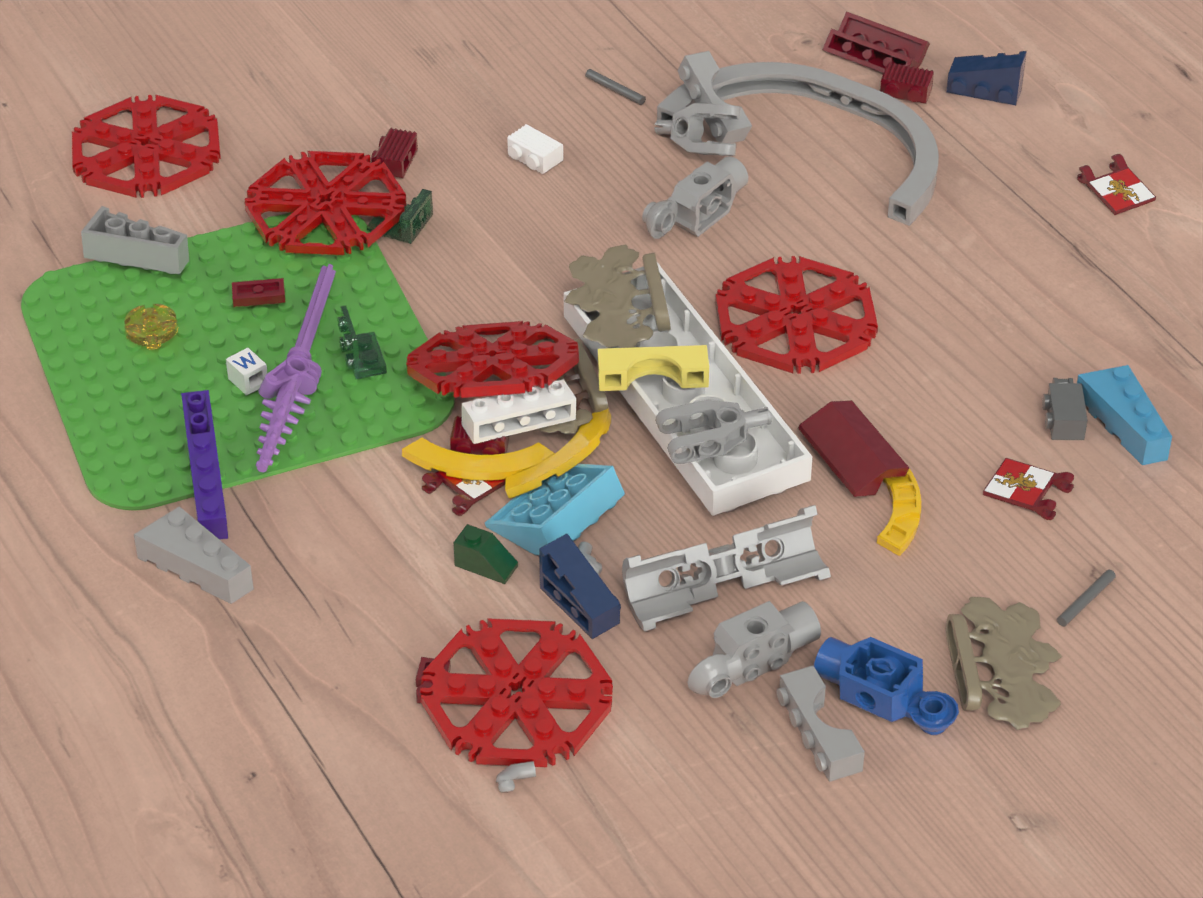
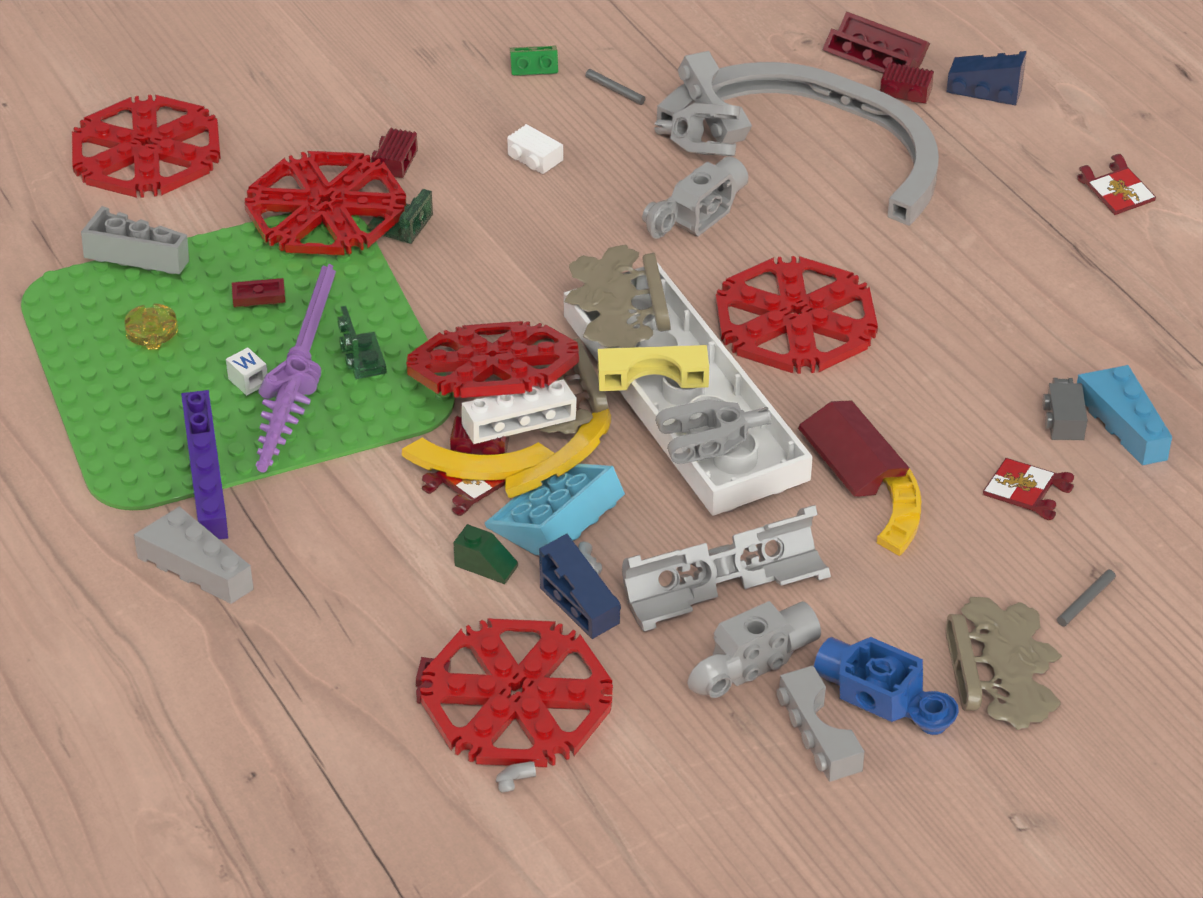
(534, 60): none -> green bracket

